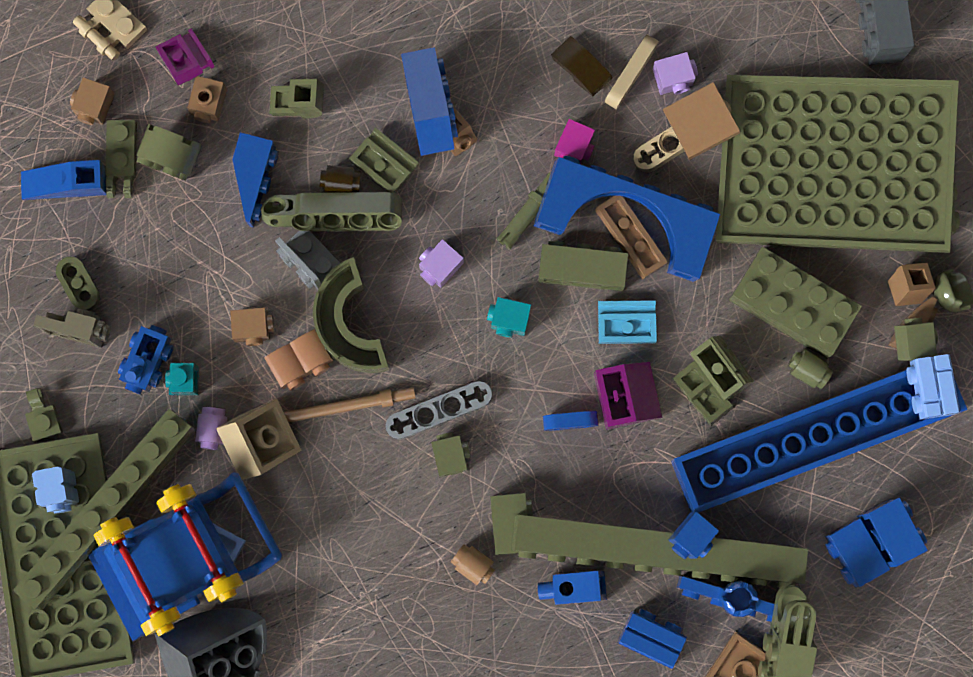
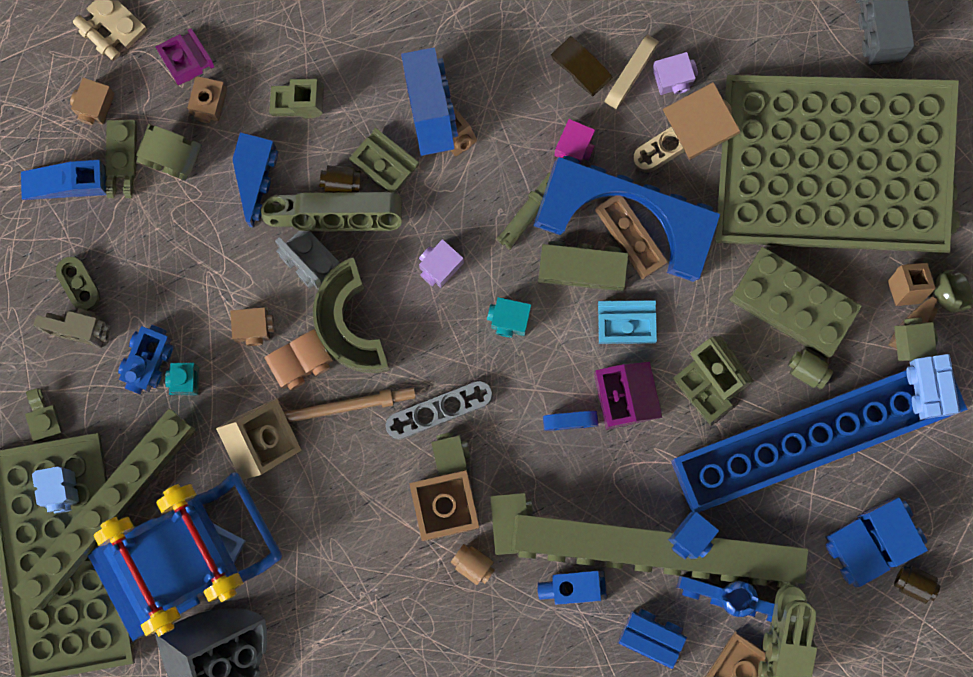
(206, 427): lavender brick -> none
(444, 506): none -> medium nougat brick
(917, 584): none -> dark brown brick

